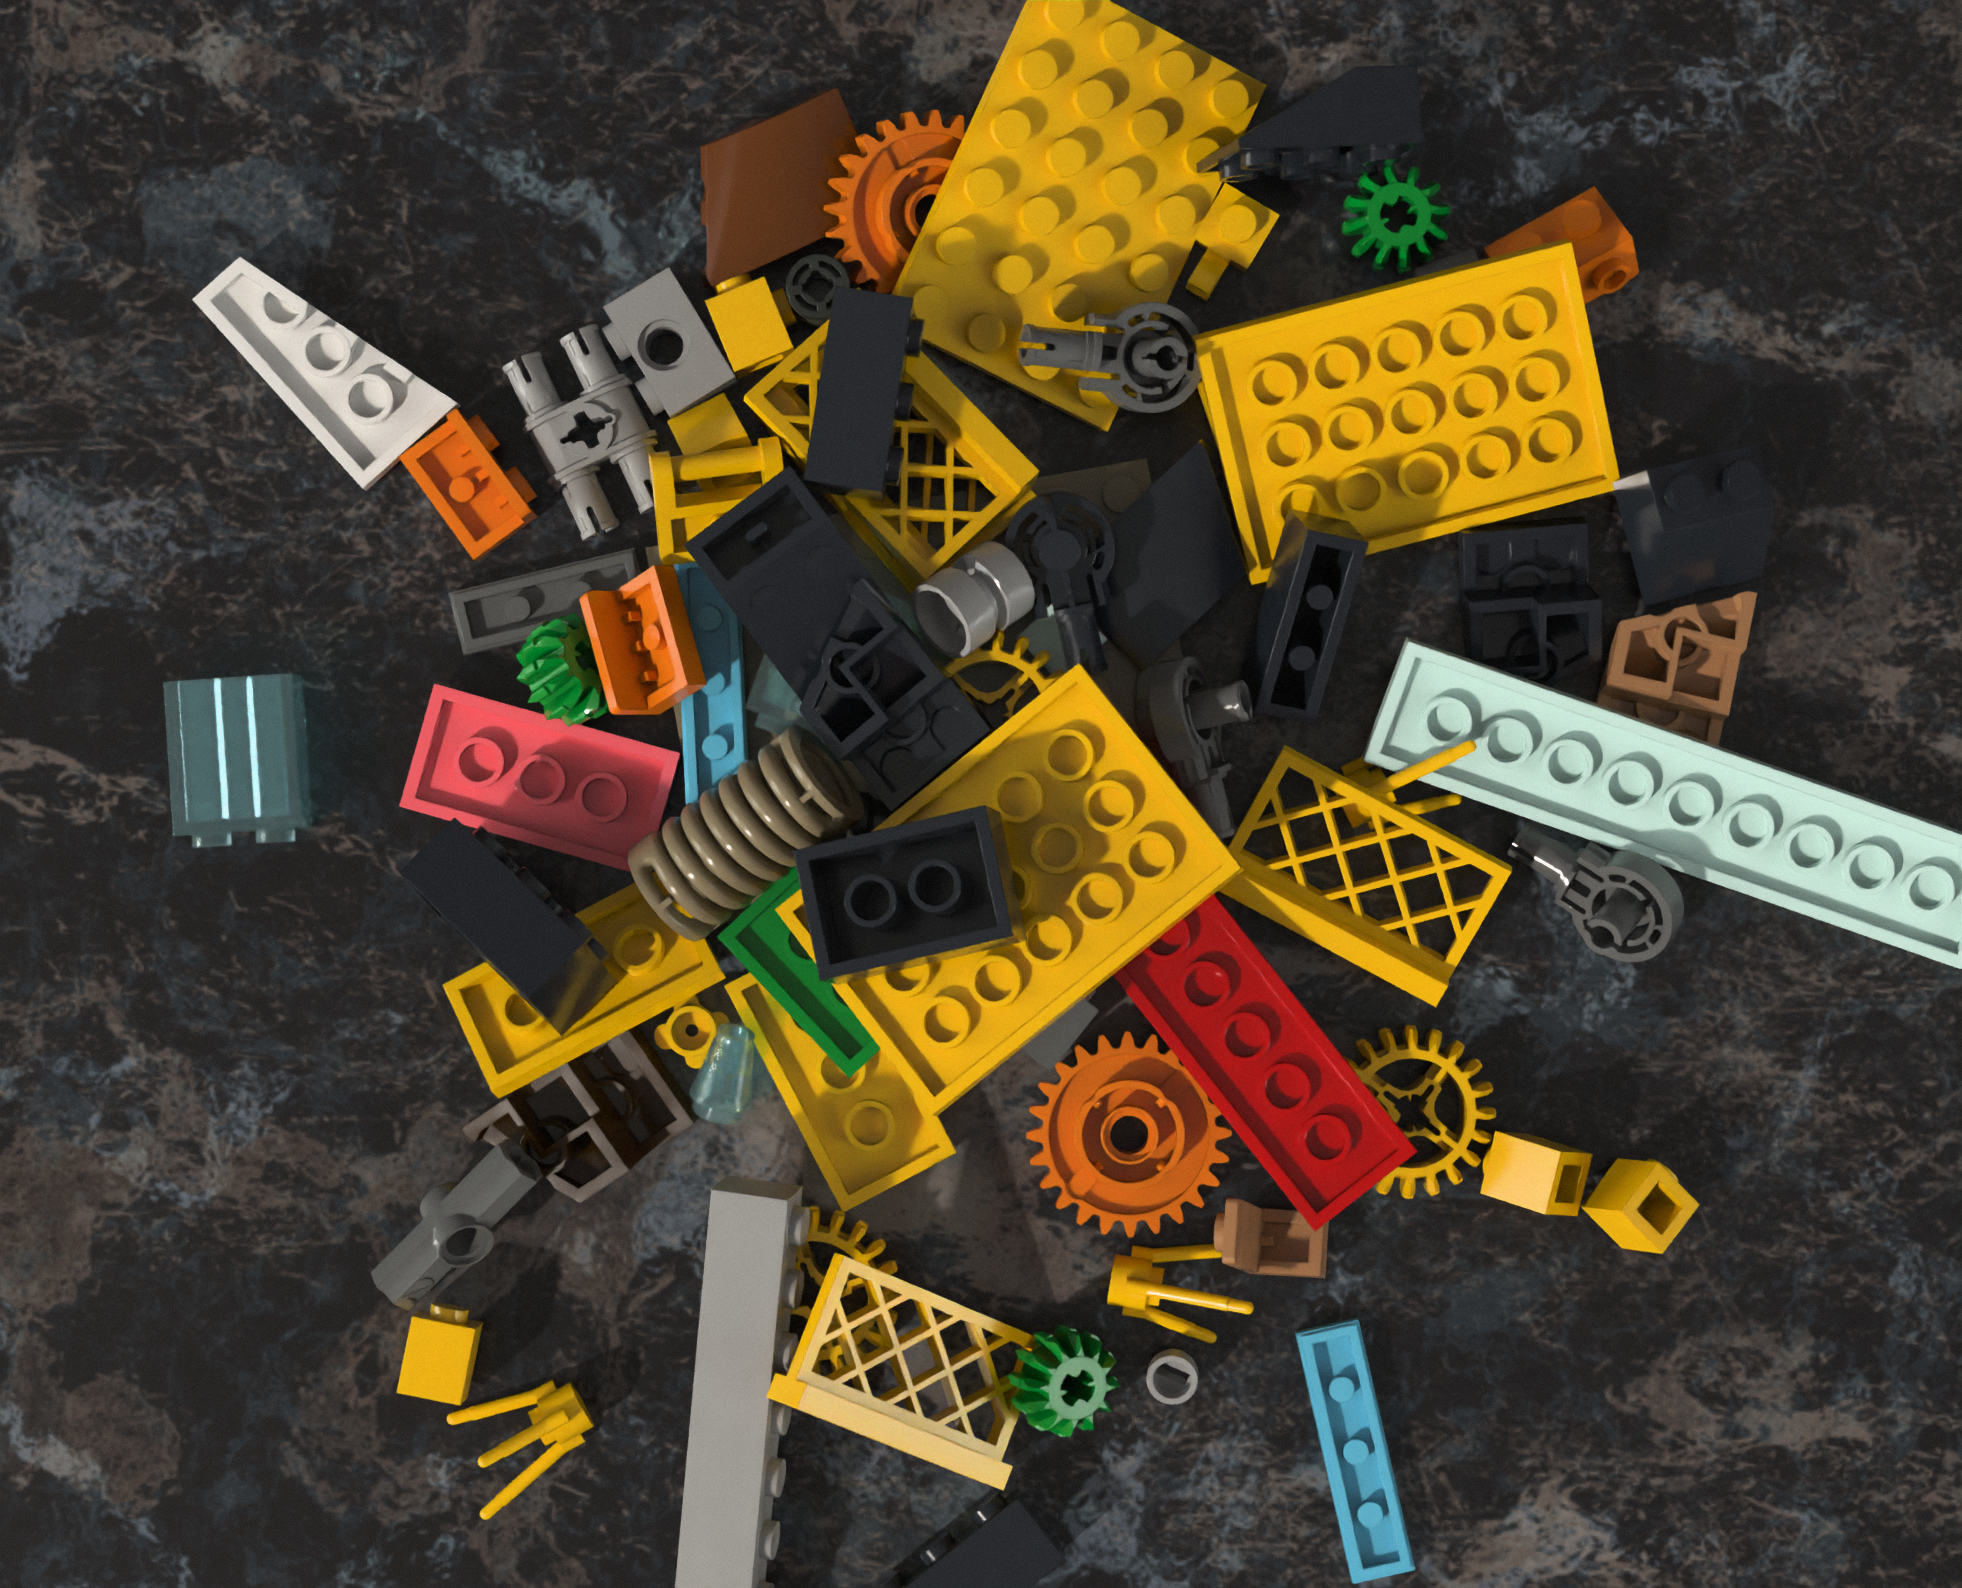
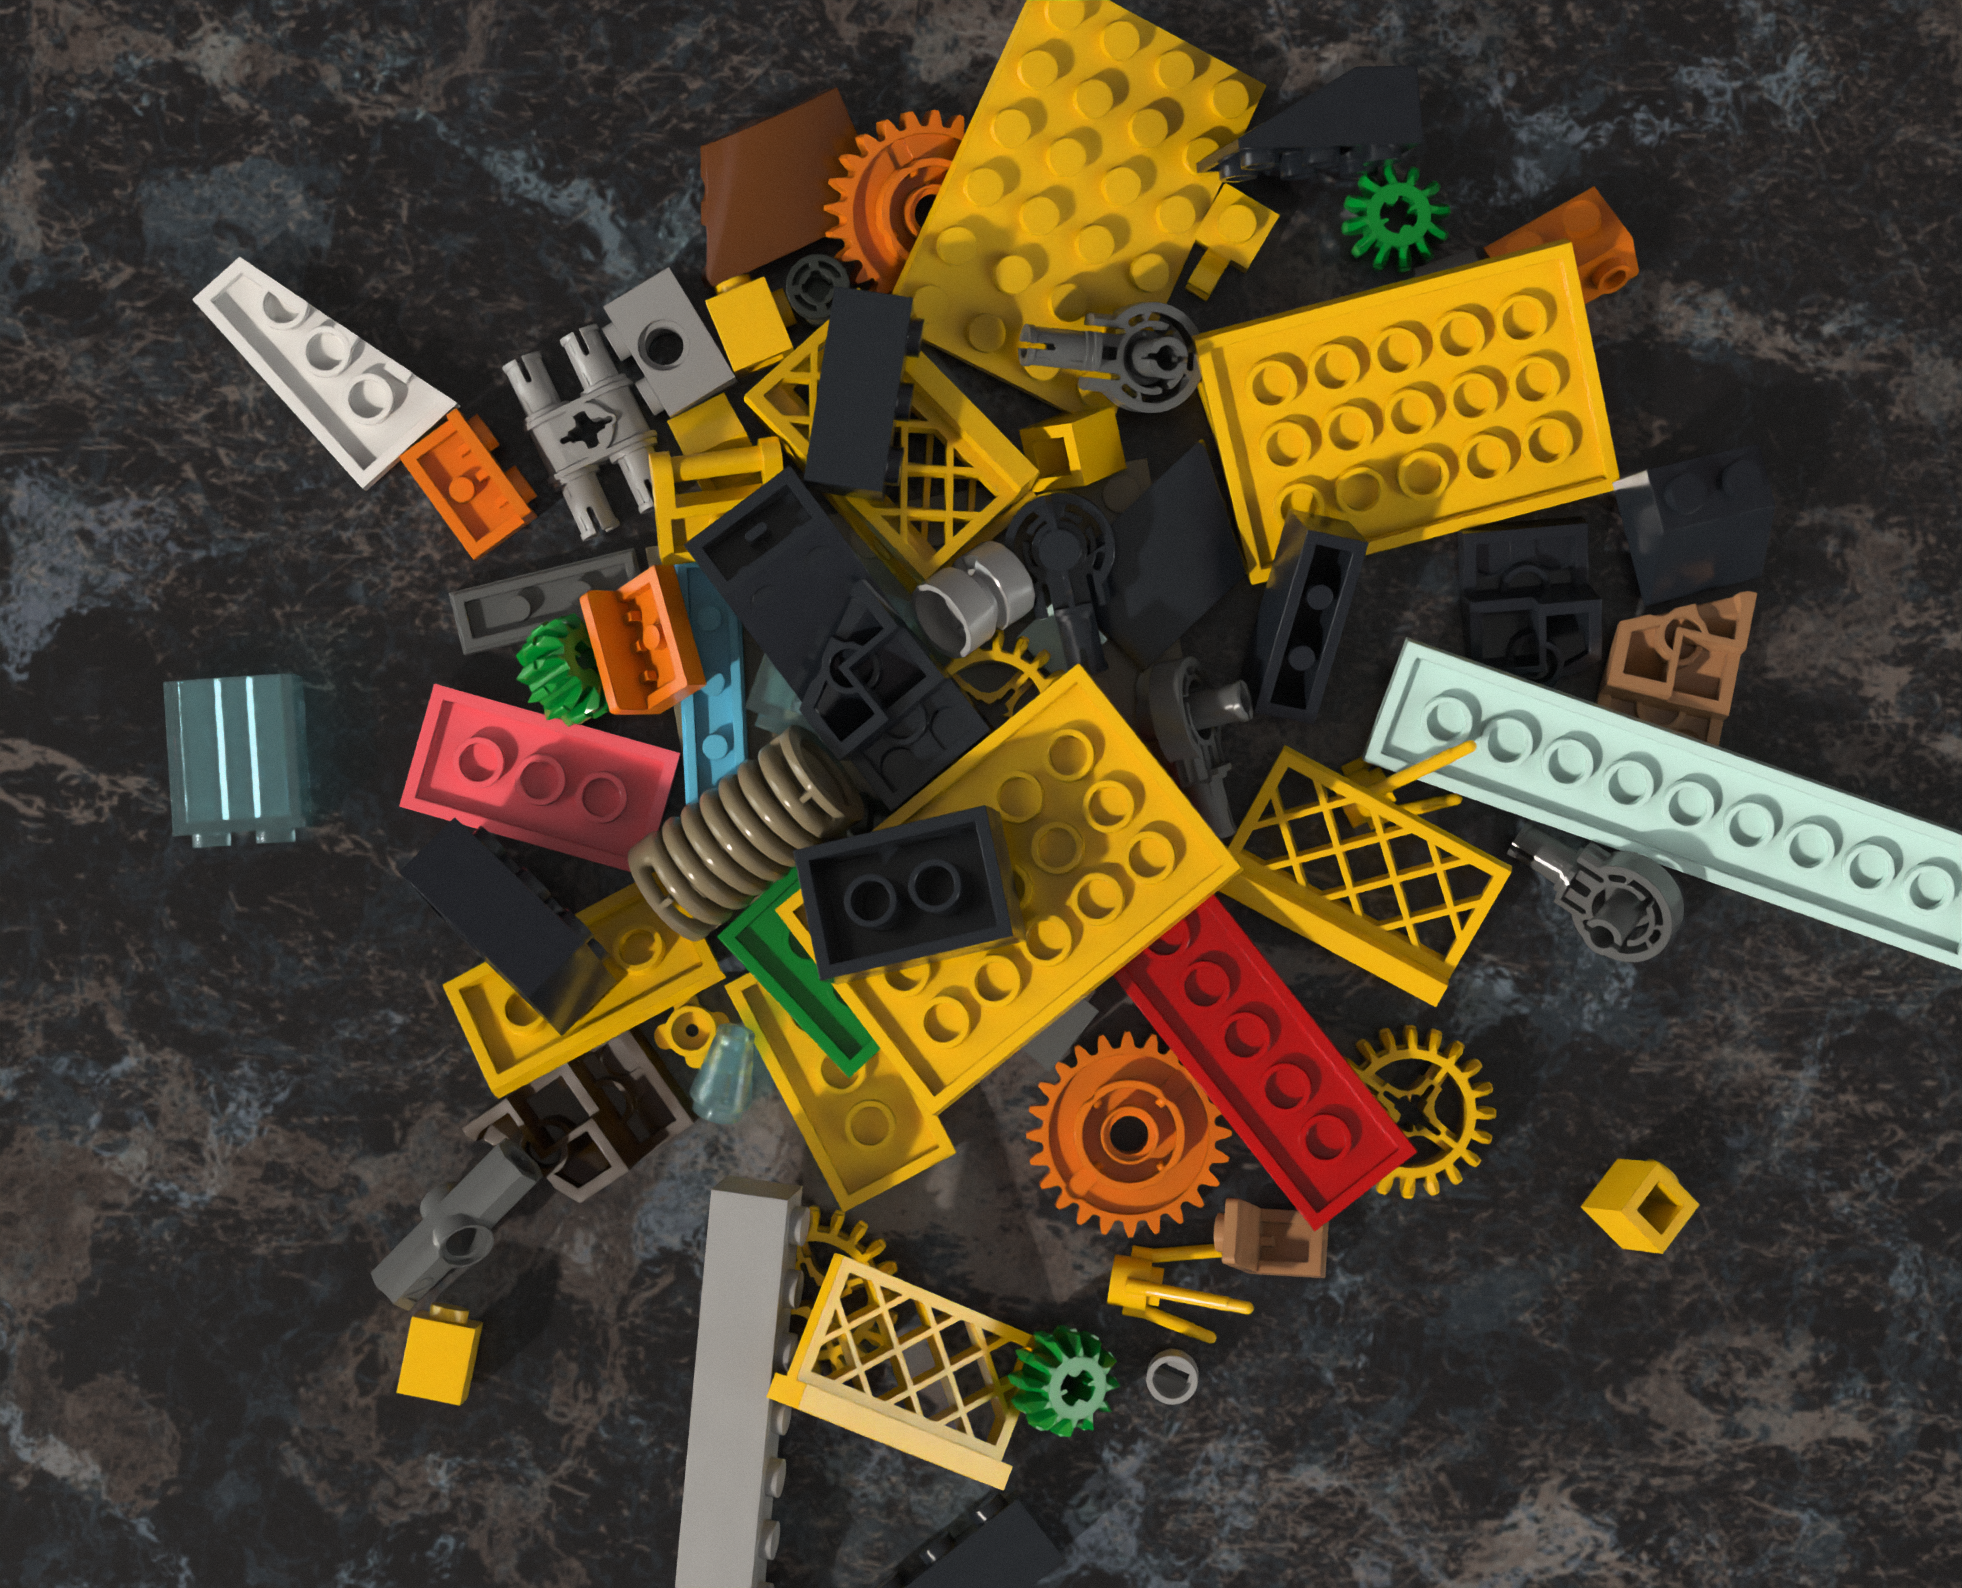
(558, 1418): yellow plant -> none
(1074, 448): none -> yellow brick
(1355, 1450): medium azure tile -> none
(1535, 1173): yellow brick -> none

